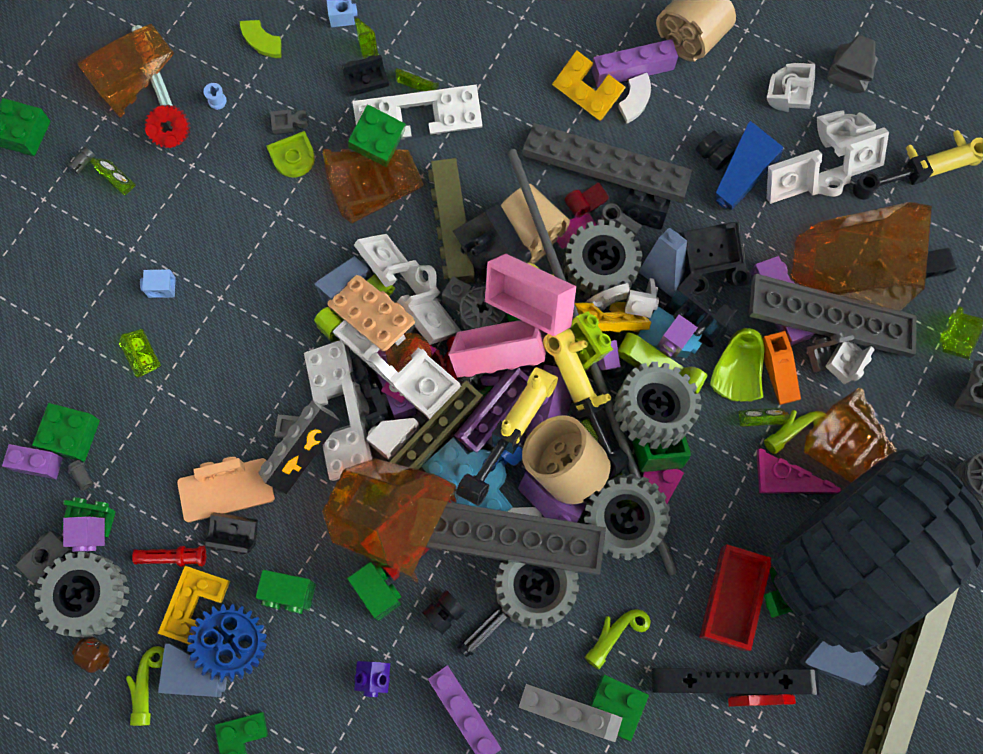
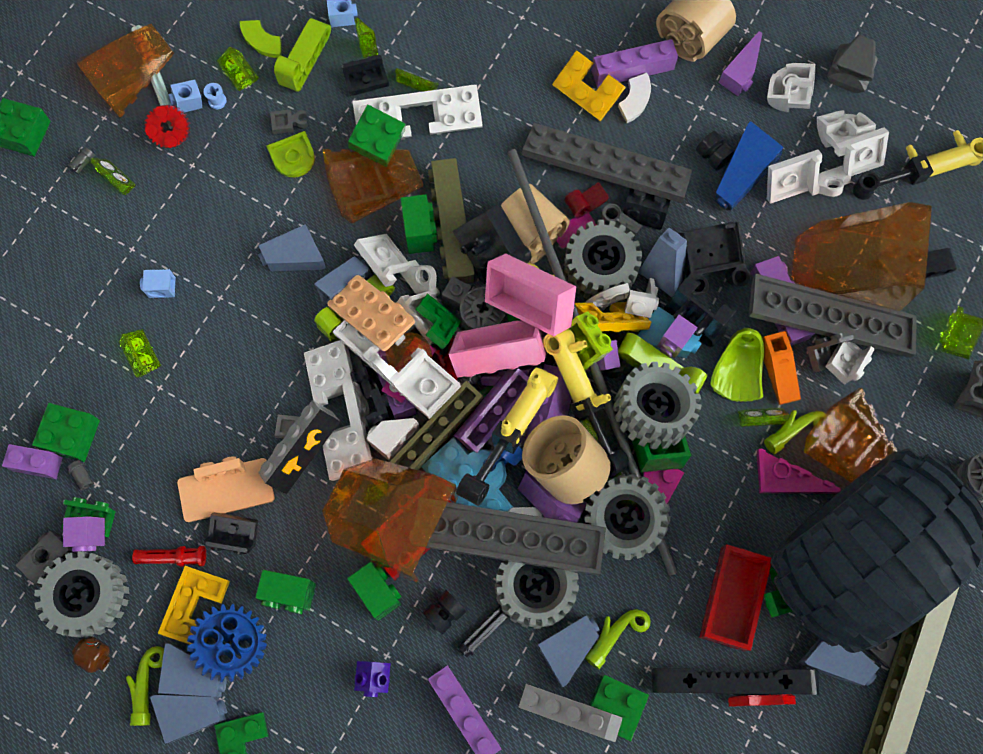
(186, 715): none -> sand blue slope
(189, 90): none -> light blue brick
(237, 68): none -> clear neon green slope
(292, 252): none -> sand blue slope
(294, 70): none -> lime beam
(418, 224): none -> green brick
(443, 322): none -> green plate
(569, 648): none -> sand blue slope
(741, 70): none -> medium lavender slope

